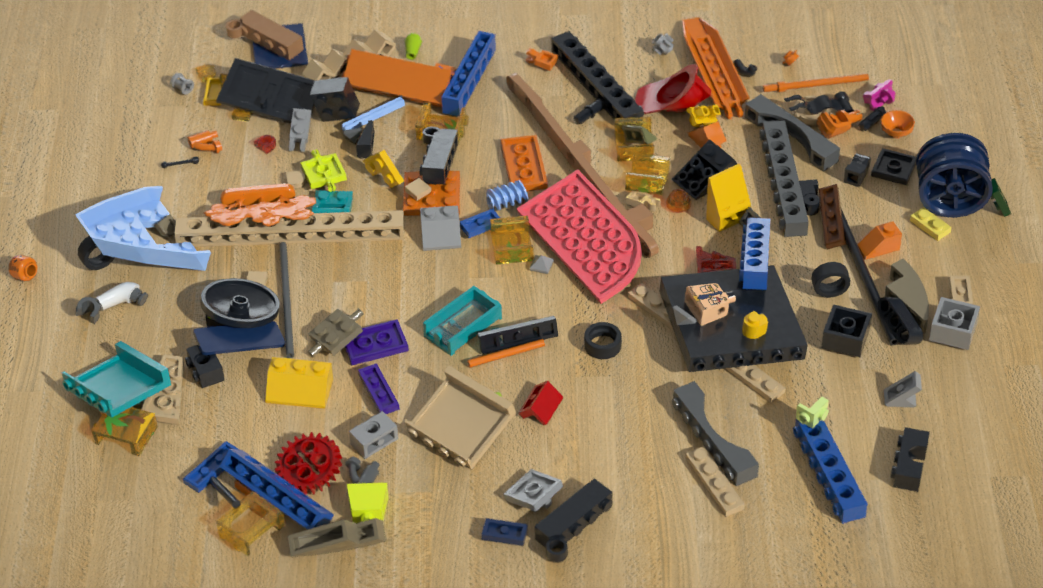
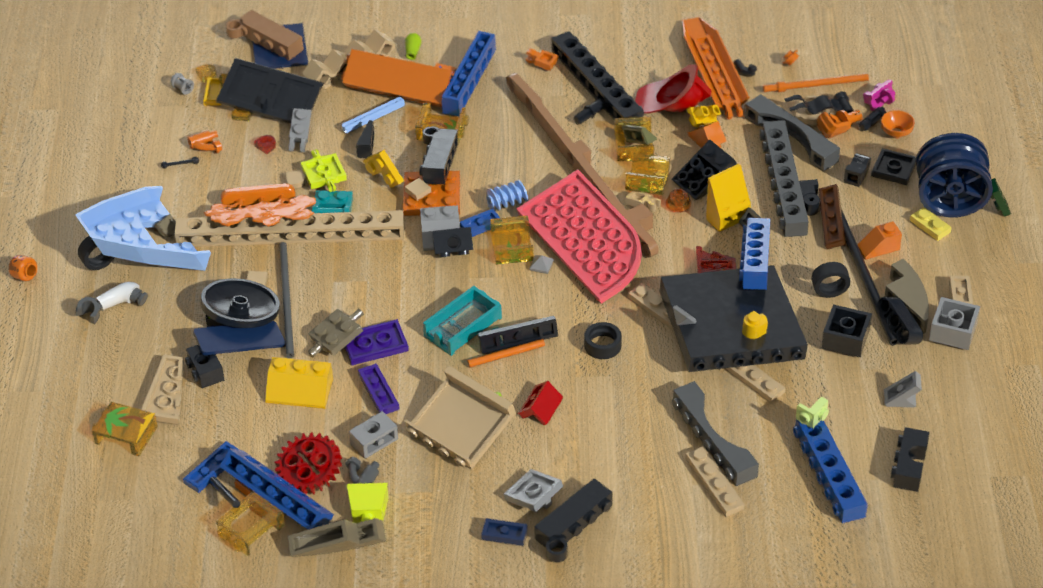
(119, 381): teal panel -> none
(334, 99): black brick -> none
(352, 134): dark grey slope -> none
(441, 237): none -> black brick
(524, 162): orange tile -> none
(662, 44): light grey gear -> none
(708, 302): light nougat torso -> none

